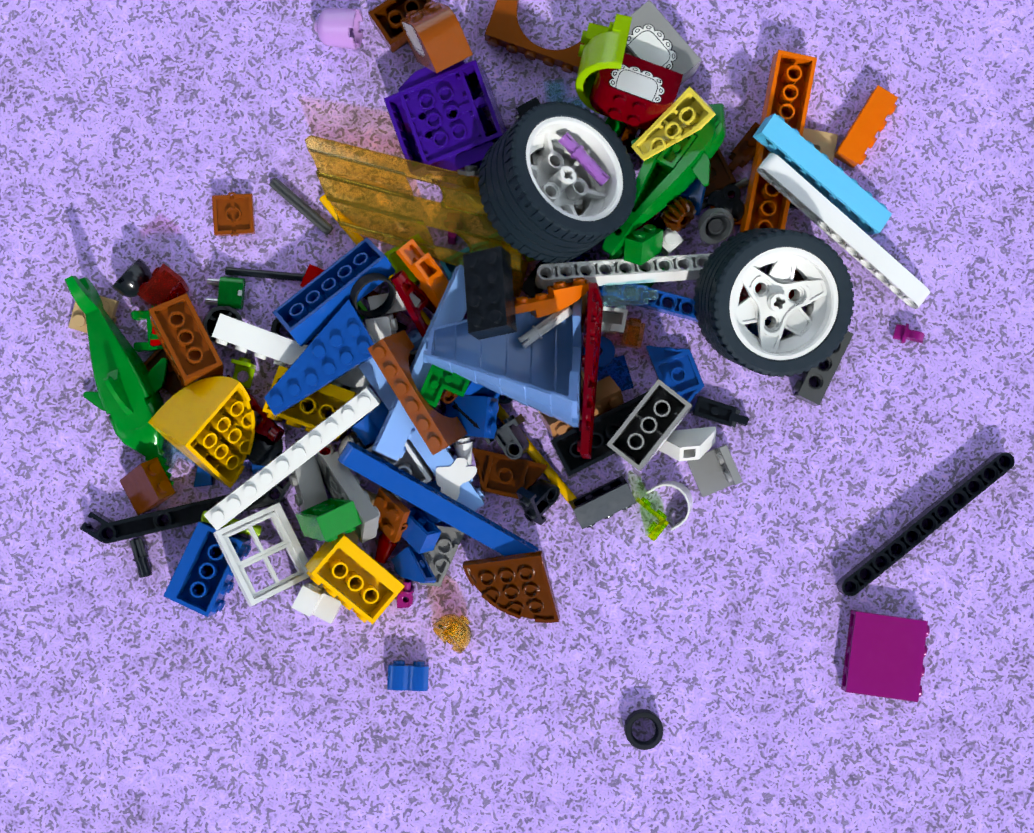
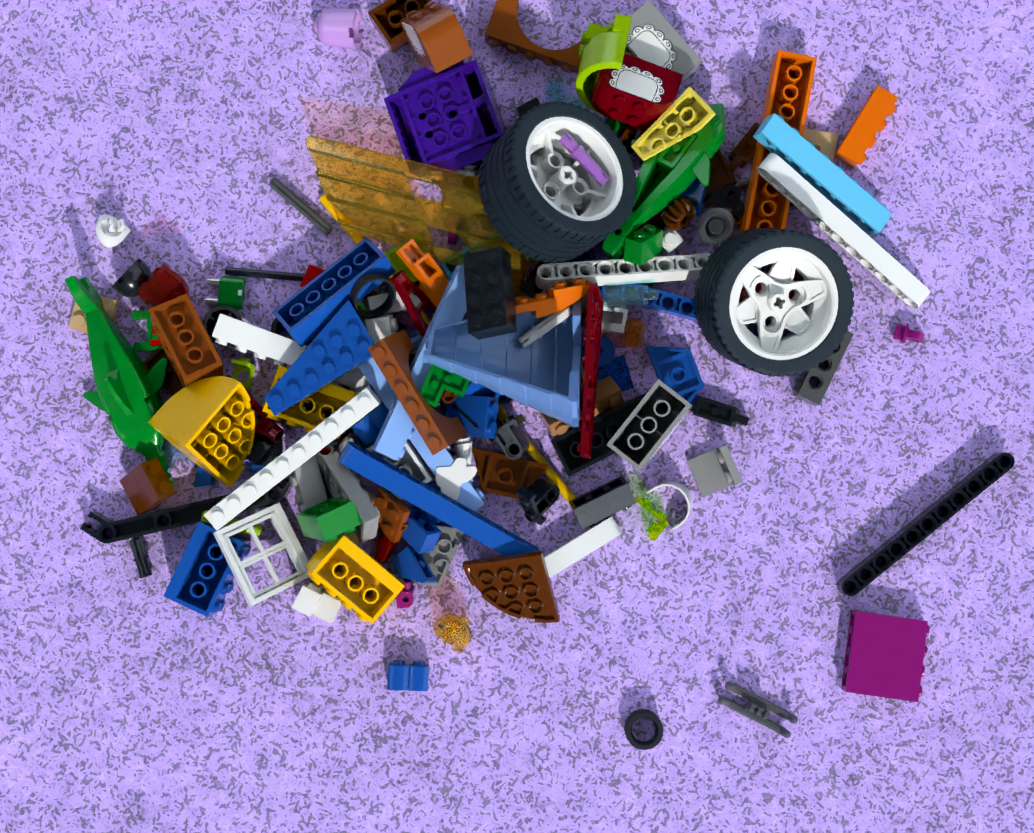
(111, 230): none -> white piece
(233, 214): dark orange plate -> none
(581, 546): none -> white beam
(689, 443): white slope -> none
(757, 709): none -> dark grey piece

